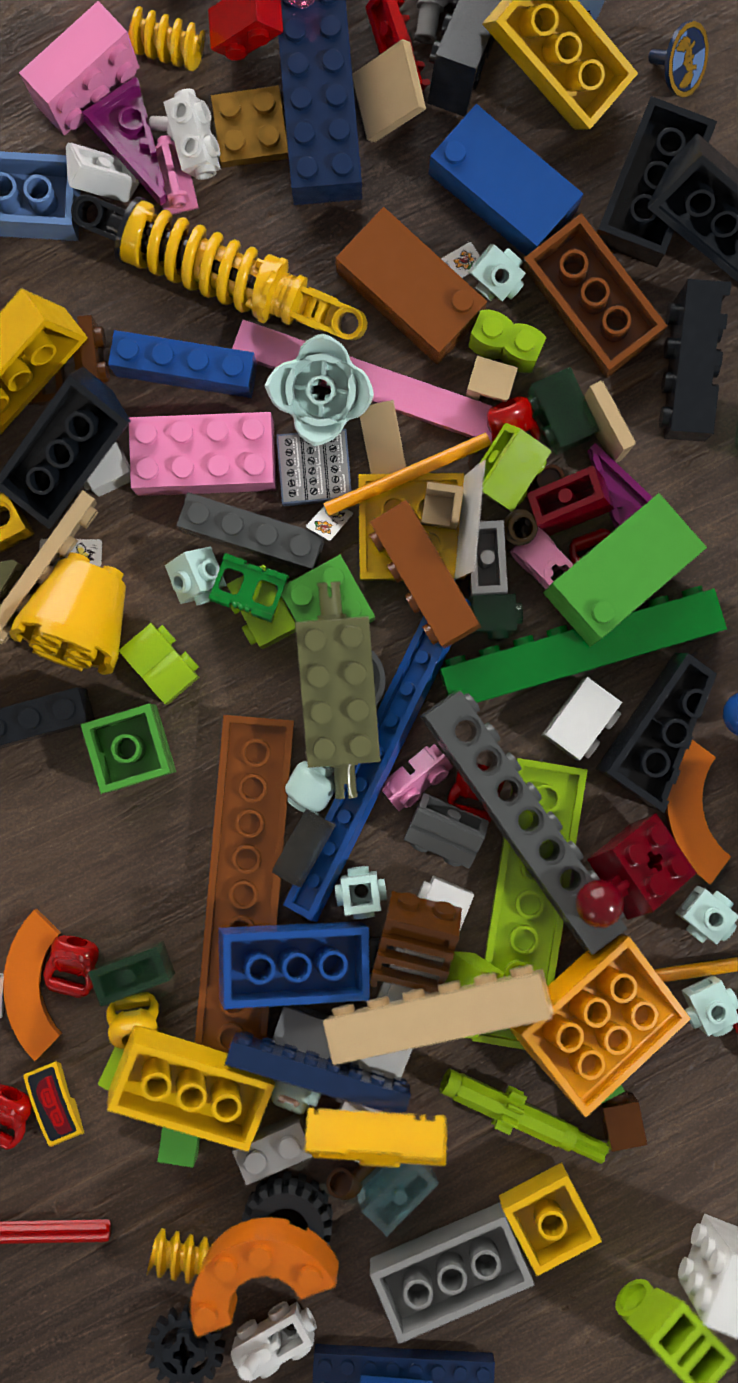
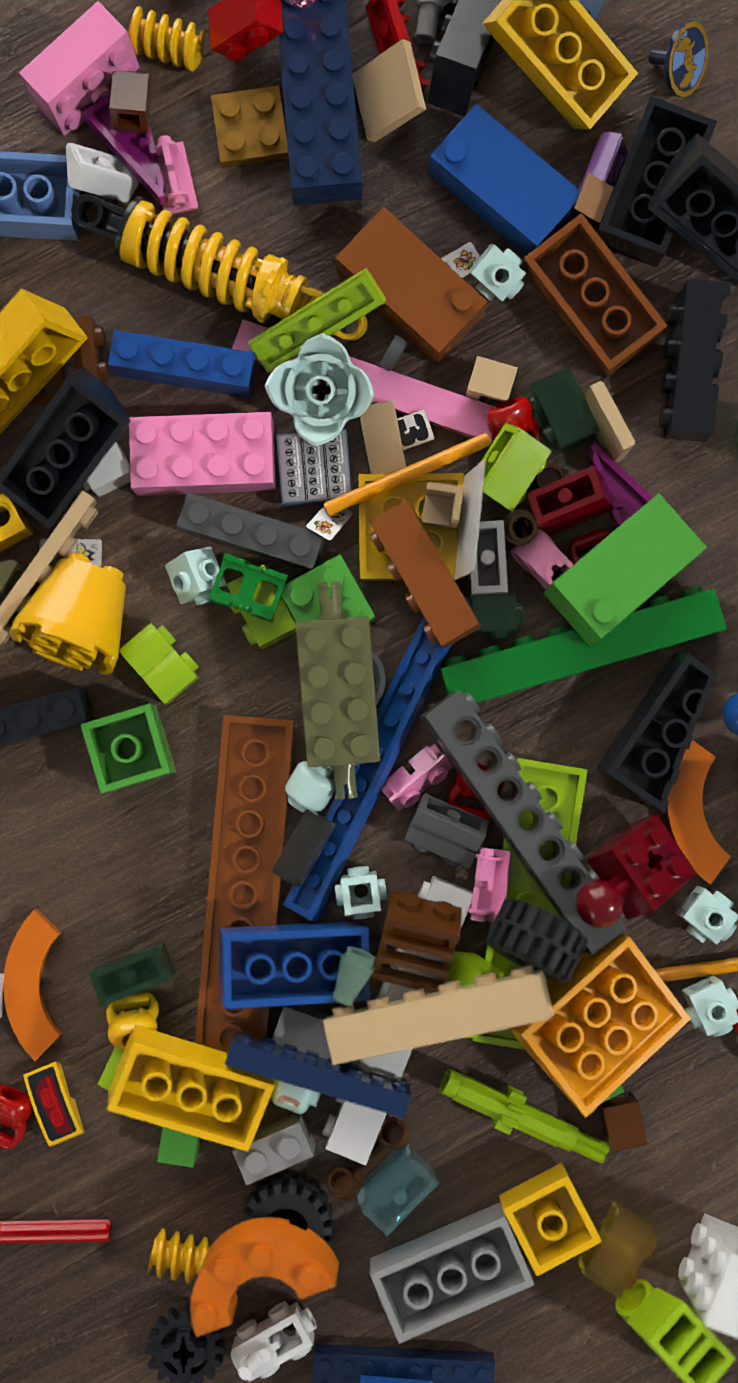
(72, 956): red piece -> none
(130, 101): none -> brick
(189, 127): white brick -> none
(321, 316): none -> lime tile
(353, 973): none -> sand green cone
(376, 1138): yellow piece -> none
(393, 353): none -> dark grey tile
(415, 429): none -> sticker
(490, 883): none -> bright pink hinge
(498, 338): lime brick -> none
(537, 939): none -> black tyre
(583, 719): white brick -> none
(593, 197): none -> medium nougat sticker
(607, 158): none -> medium lavender brick
(623, 1248): none -> clear yellow brick

